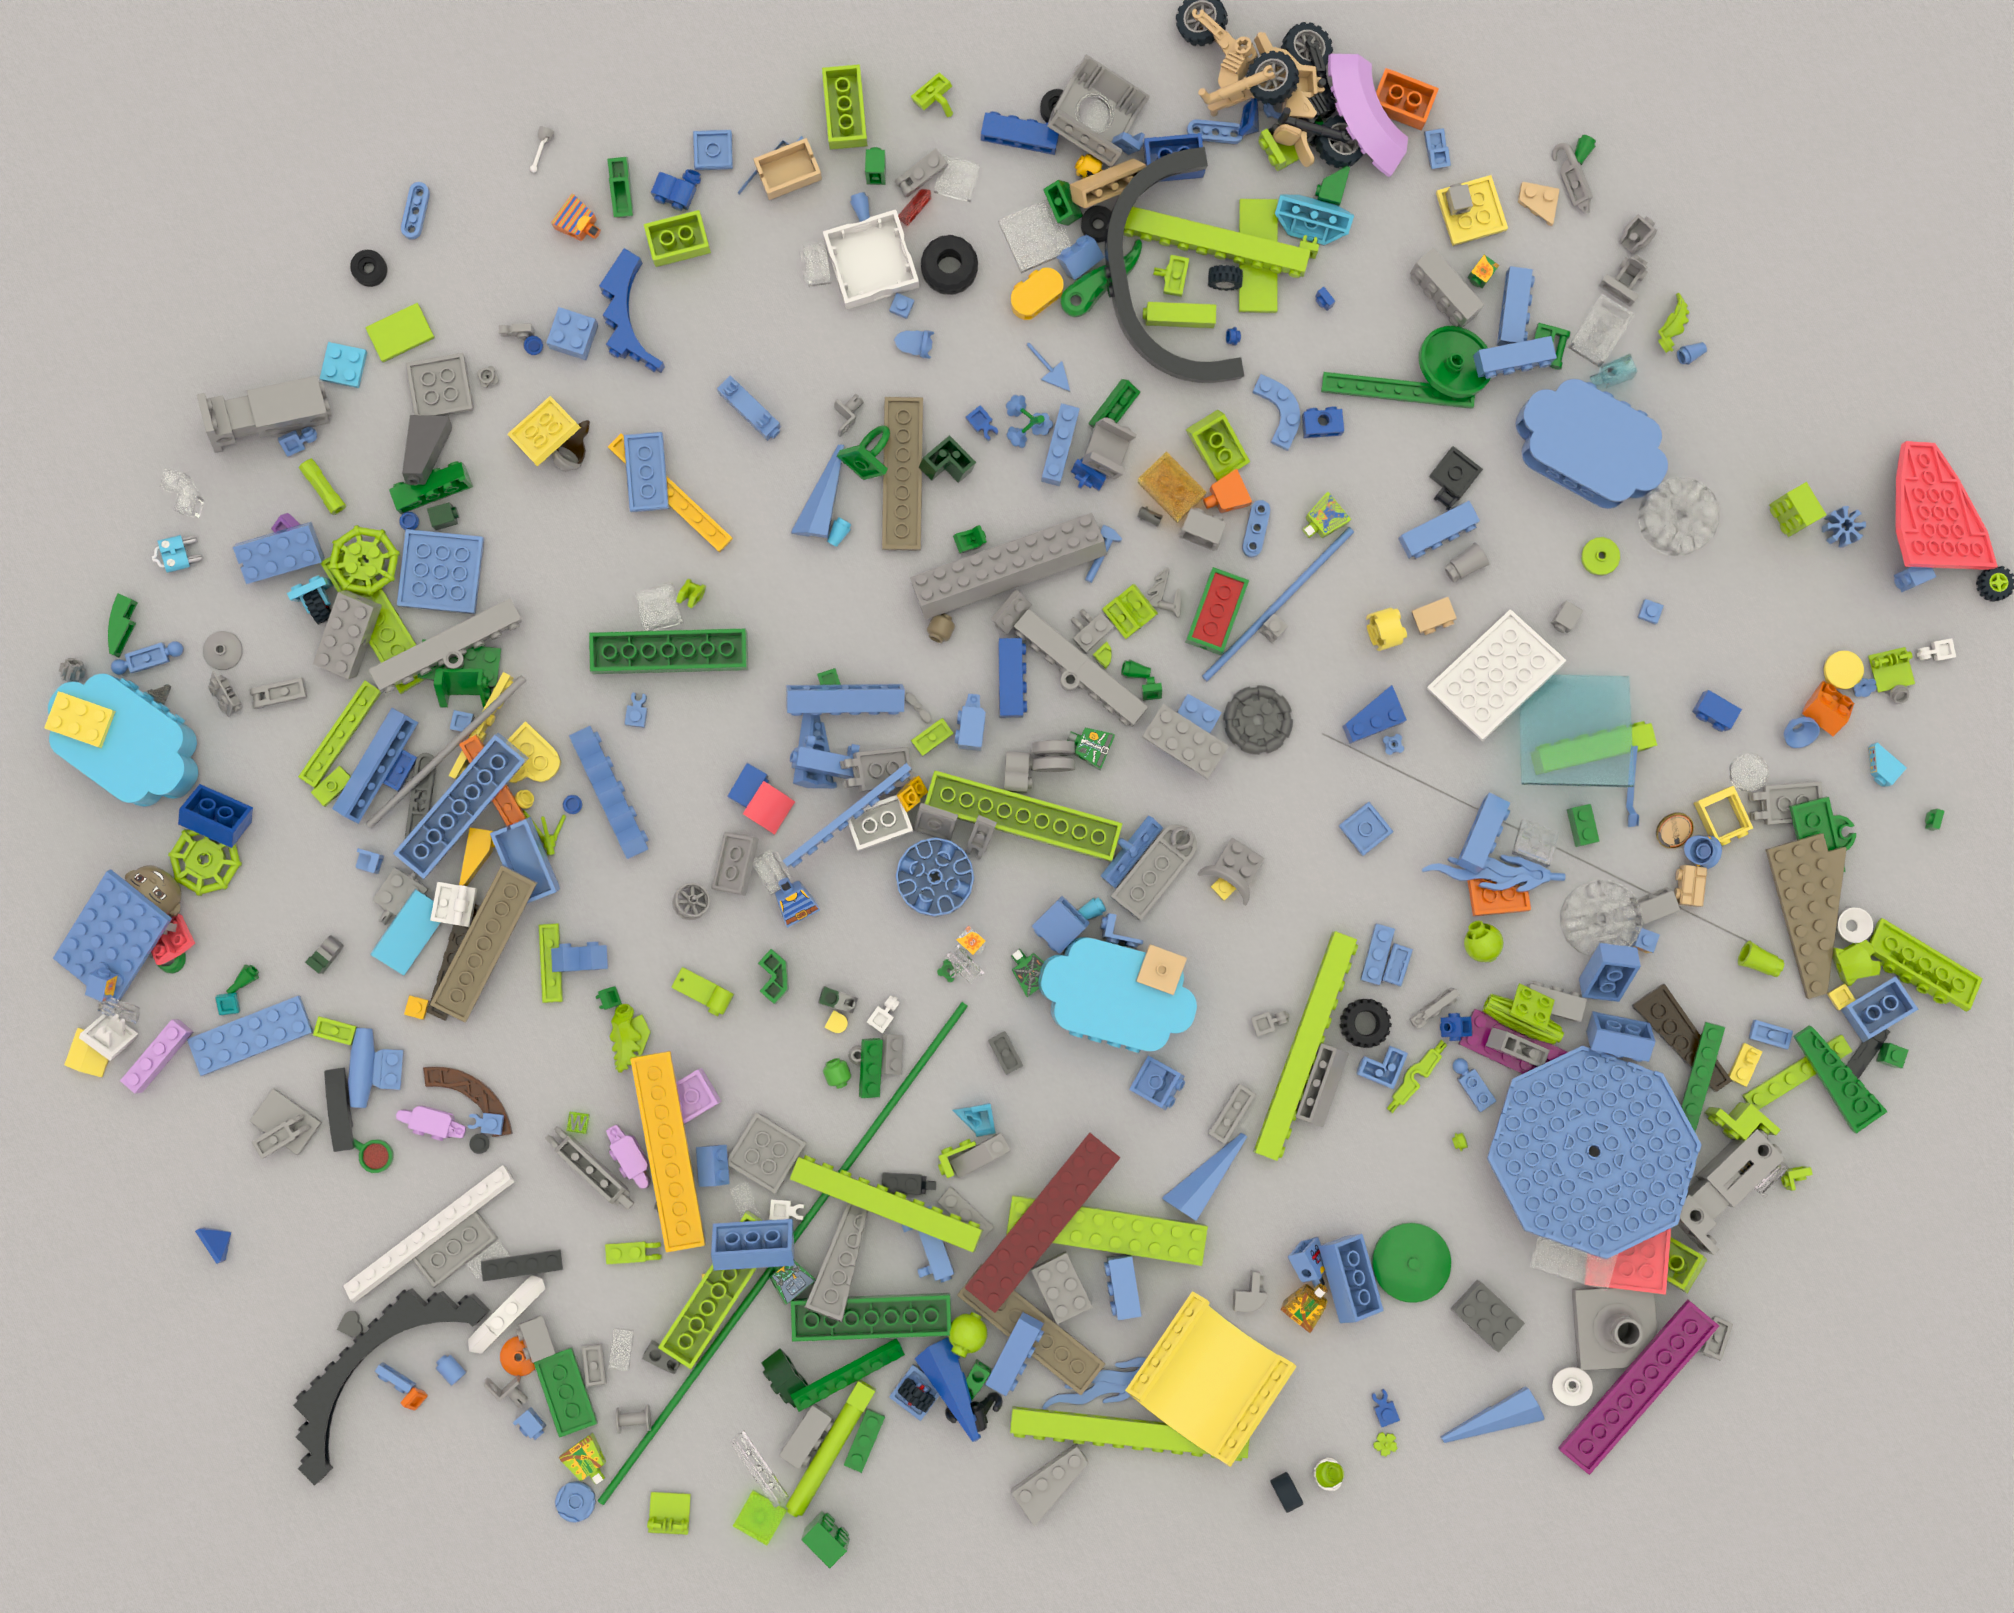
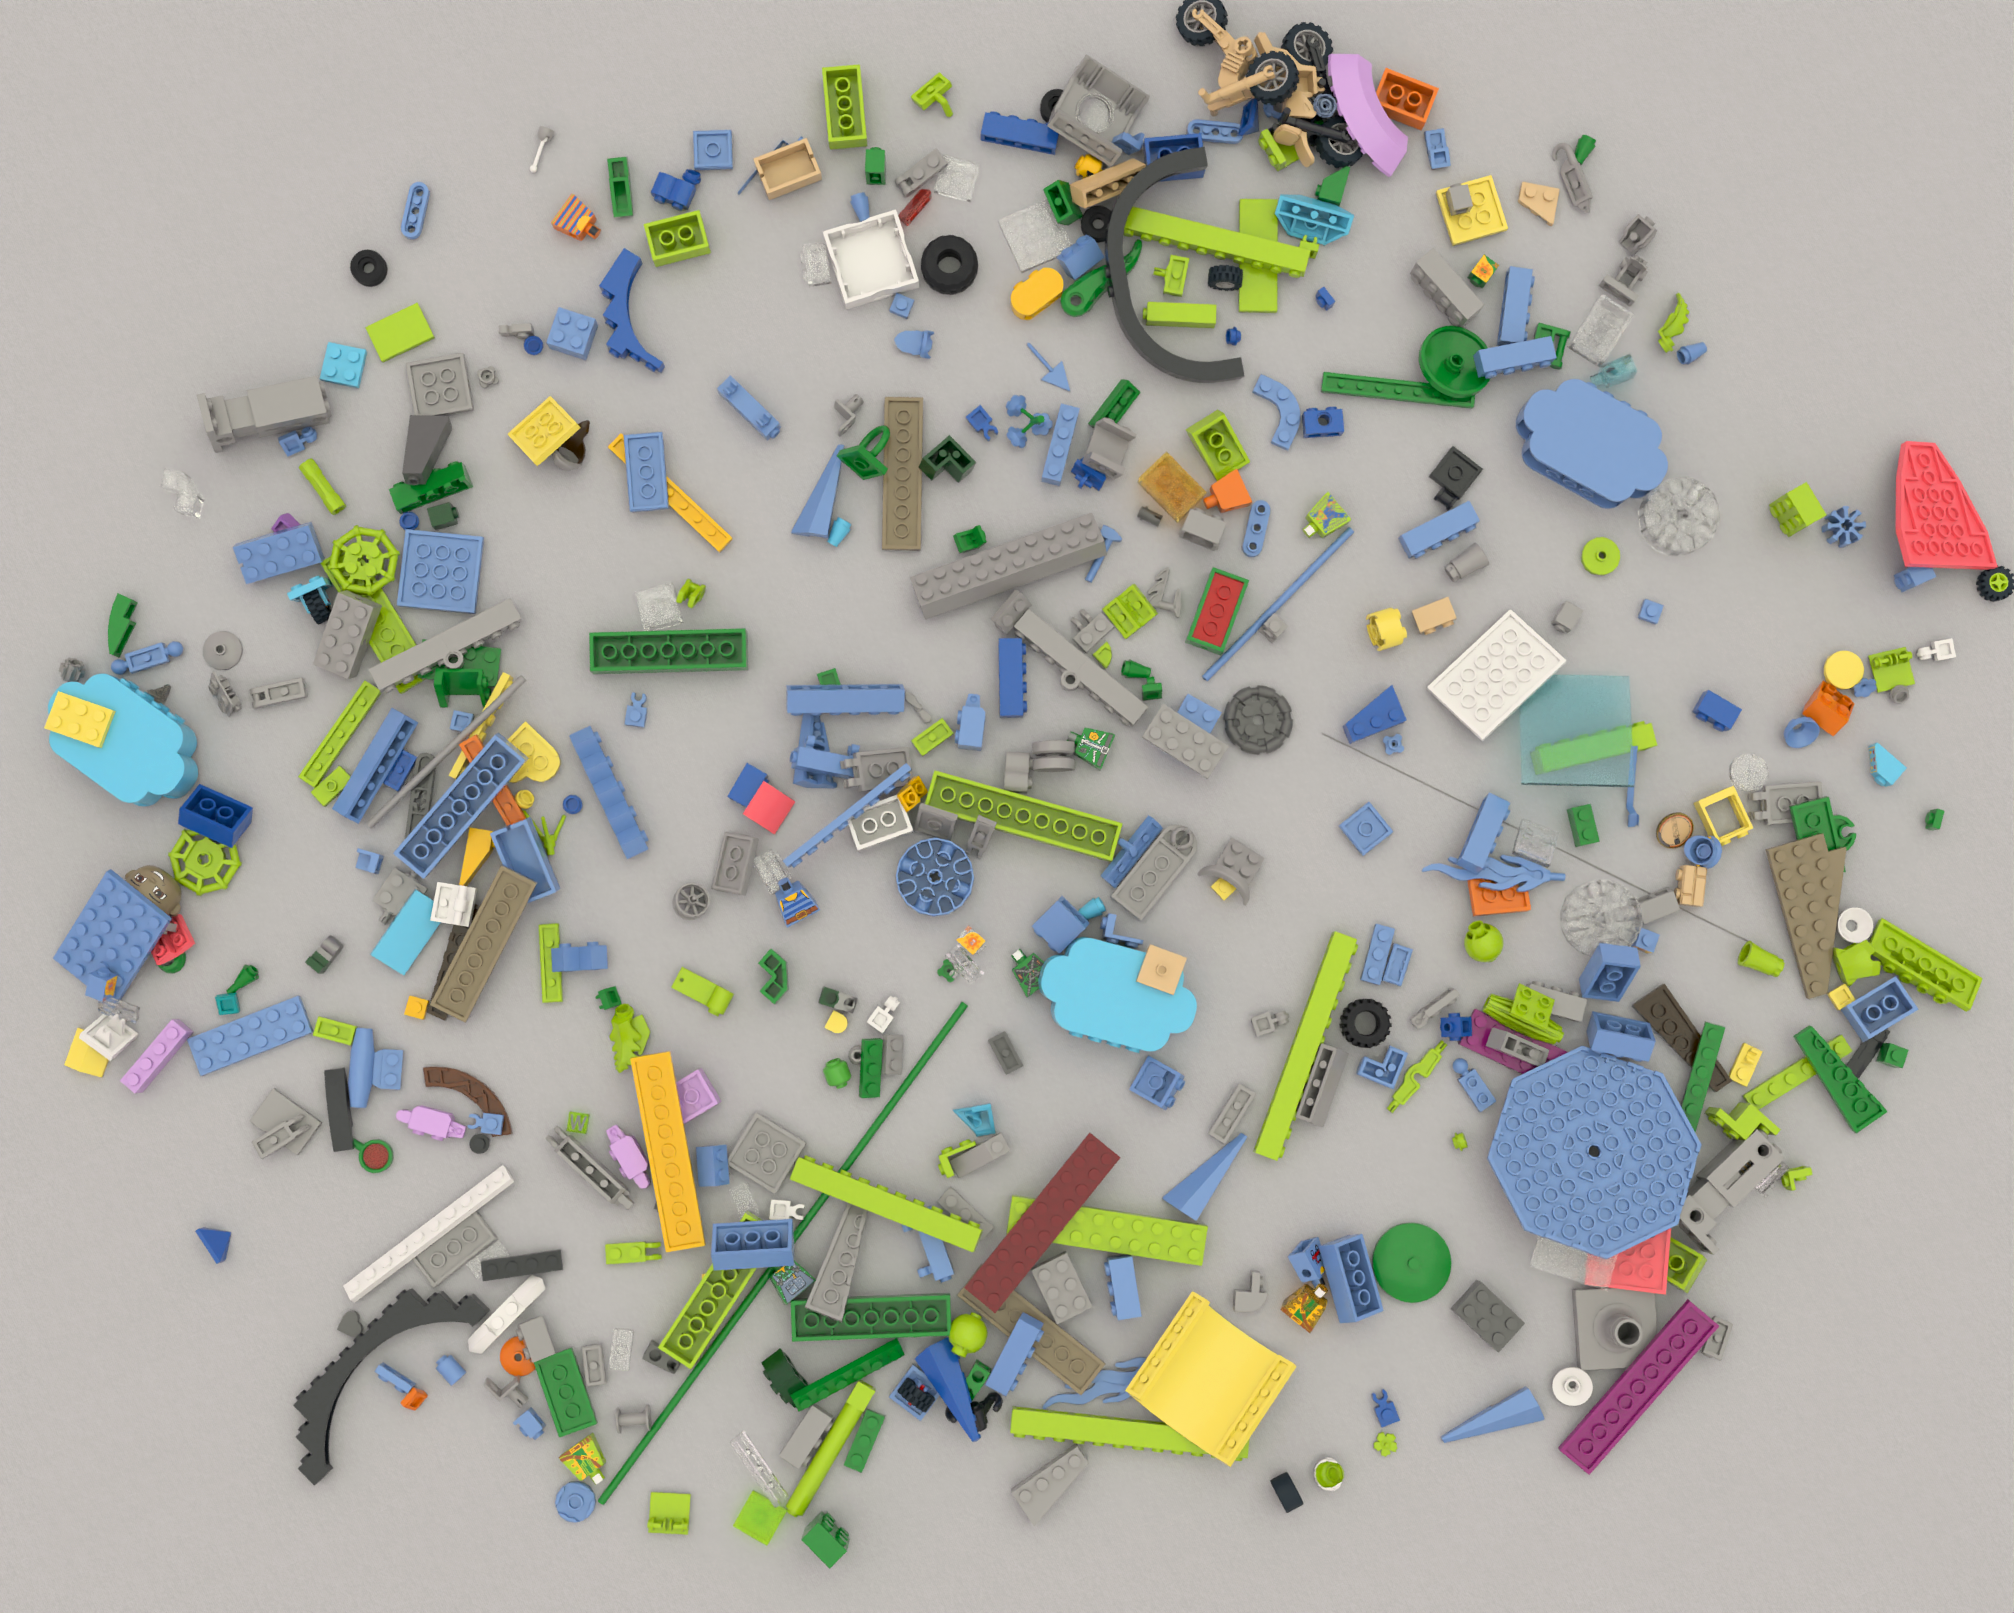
(174, 553): medium azure piece -> none
(907, 1183): black hinge -> none
(940, 628): dark tan head -> none
(1328, 101): none -> sand blue plate
(1770, 1034): medium blue plate -> none

